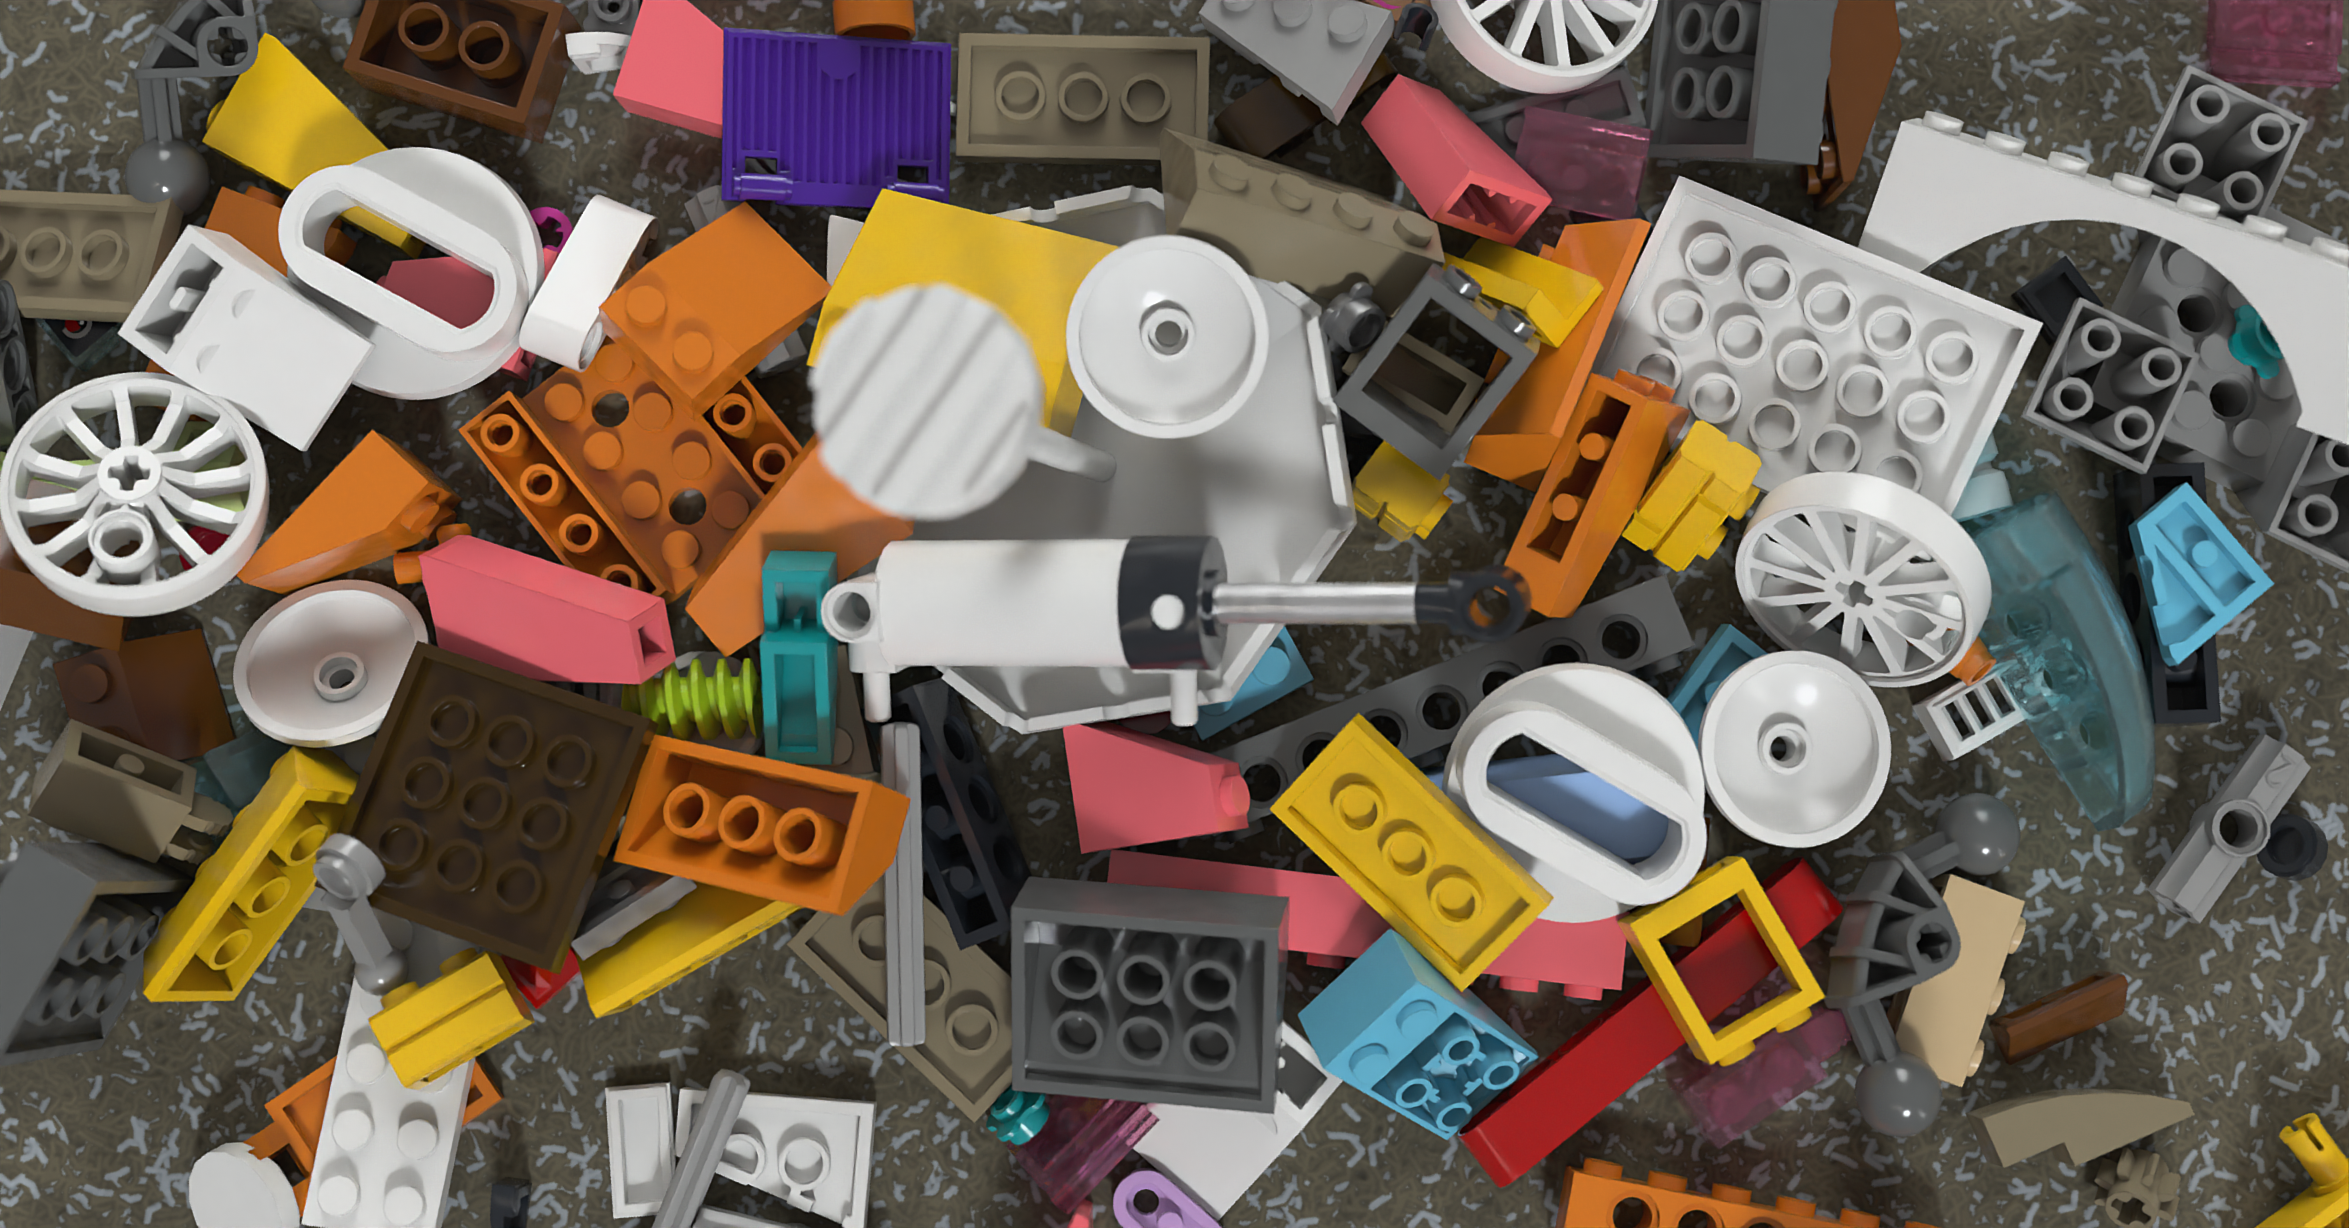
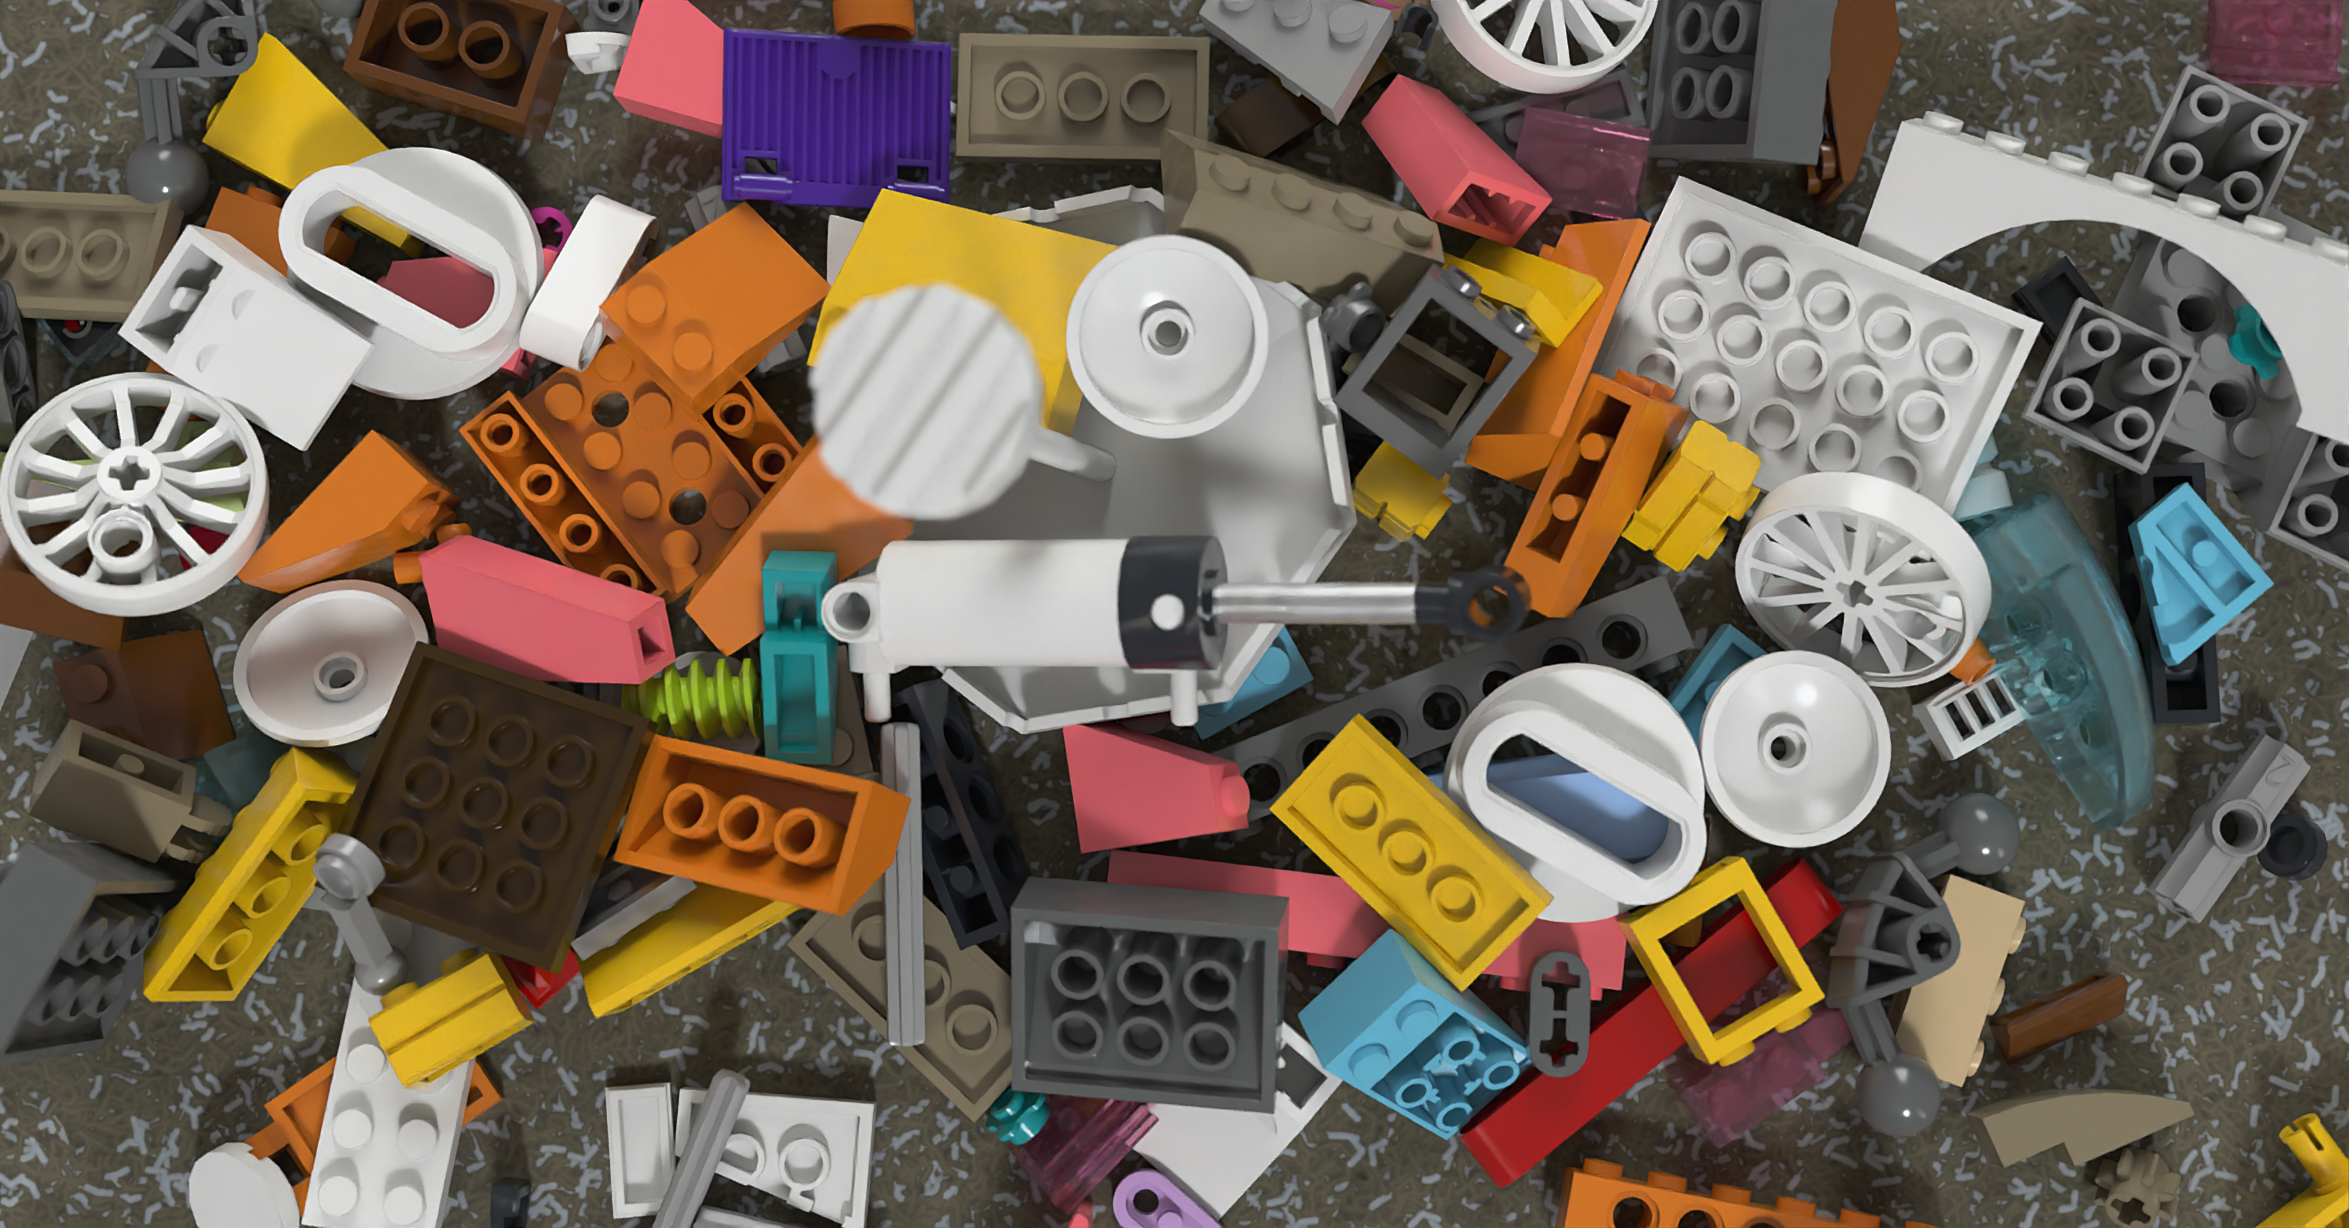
(1574, 1013): none -> dark grey beam

